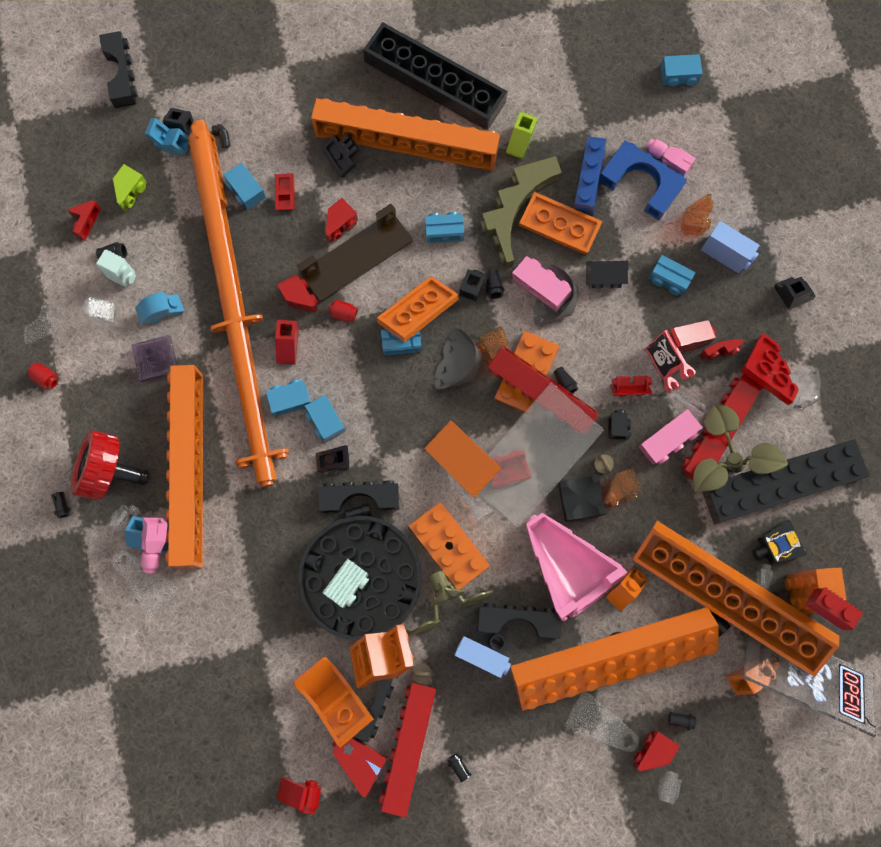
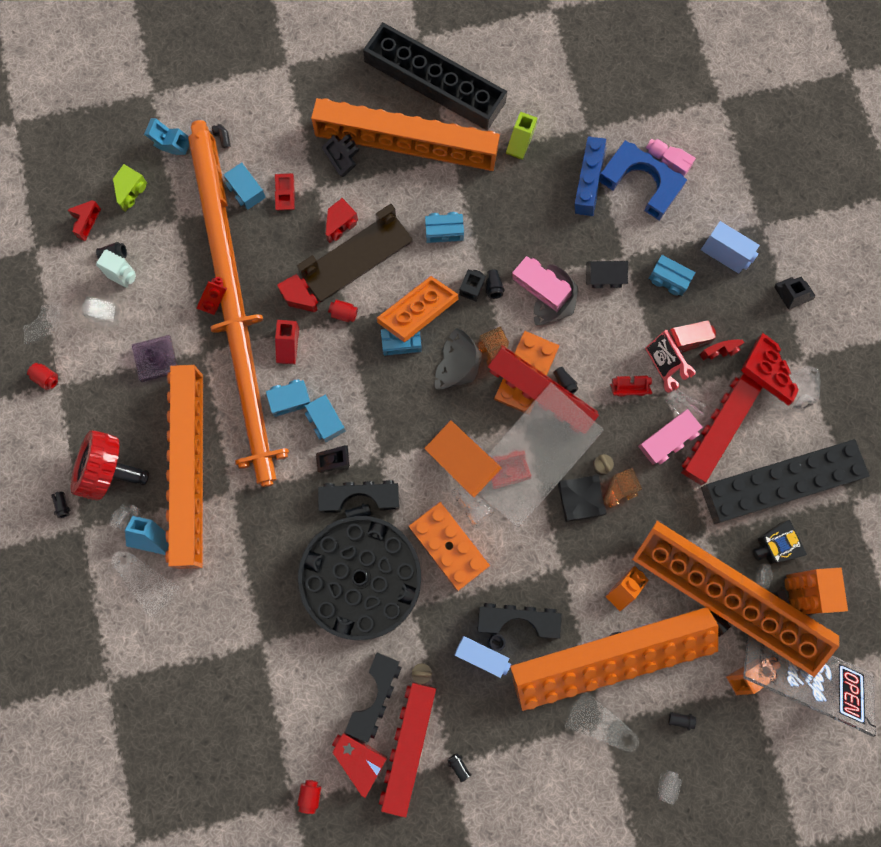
(121, 88): black arch -> none
(153, 541): bright pink piece -> none
(156, 306): dark azure brick -> none
(178, 119): black brick -> none
(212, 296): none -> red hinge
(292, 793): red slope -> none
(333, 700): orange bracket -> none
(346, 583): light aqua brick -> none
(381, 656): orange bracket -> none
(446, 592): olive plant -> none
(525, 182): olive arch -> none
(560, 223): orange plate -> none
(570, 566): bright pink cone -> none
(619, 425): black brick -> none
(656, 753): red slope -> none
(681, 70): dark azure brick -> none
(696, 216): clear orange slope -> none
(712, 476): olive plant -> none
(834, 608): red brick -> none

